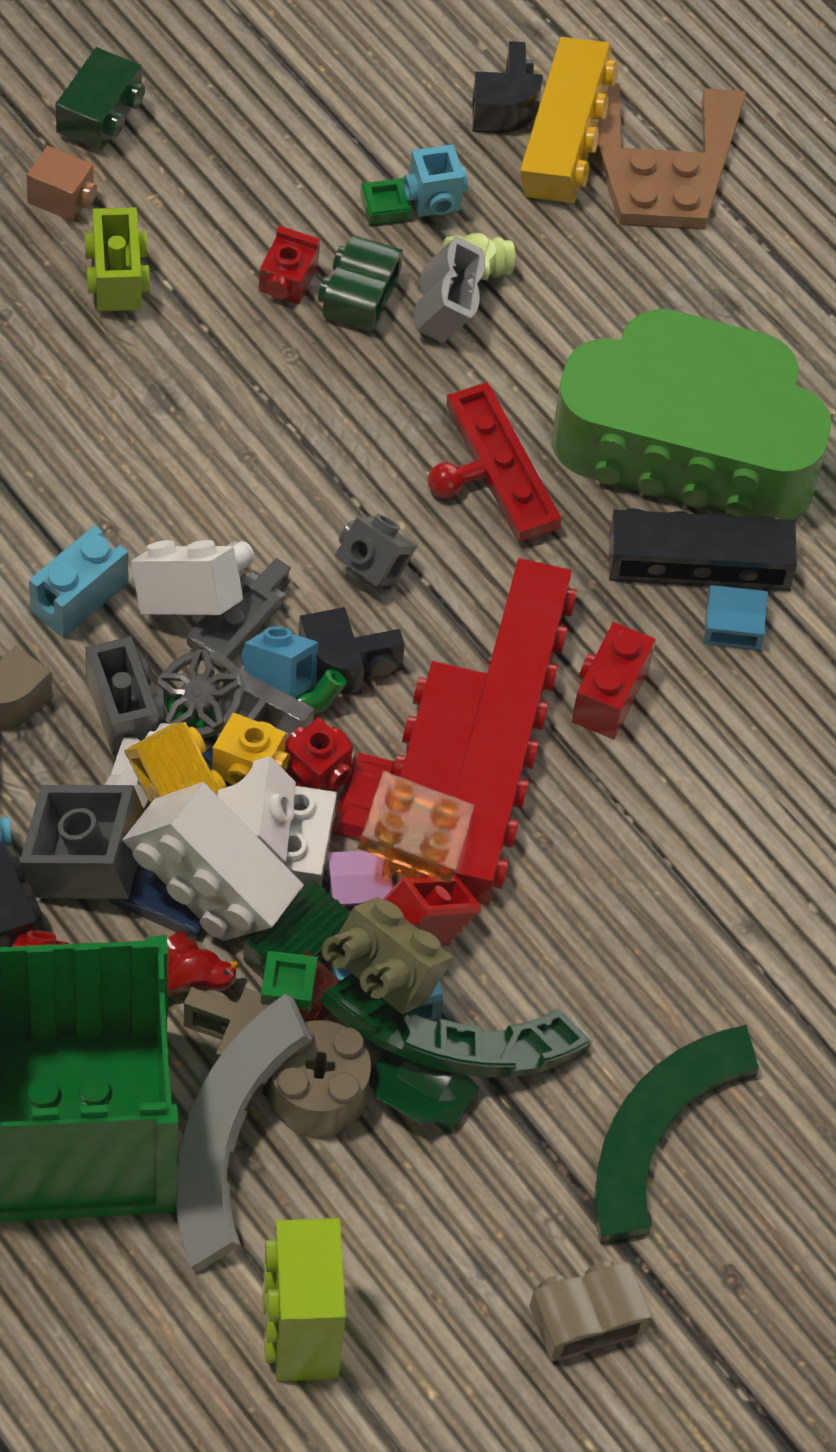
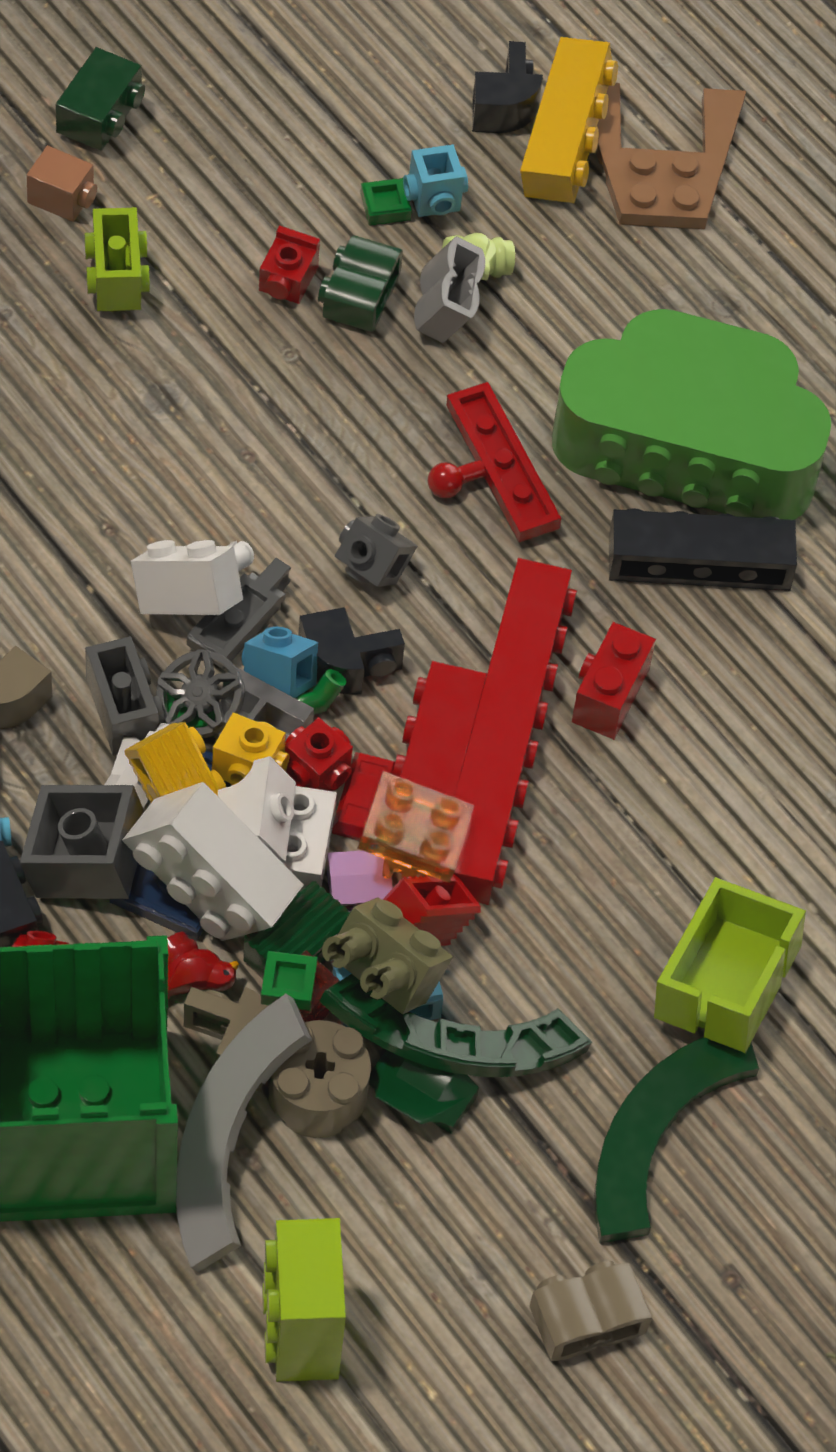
(78, 581): medium azure brick -> none
(729, 964): none -> lime piece
(735, 617): dark azure piece -> none

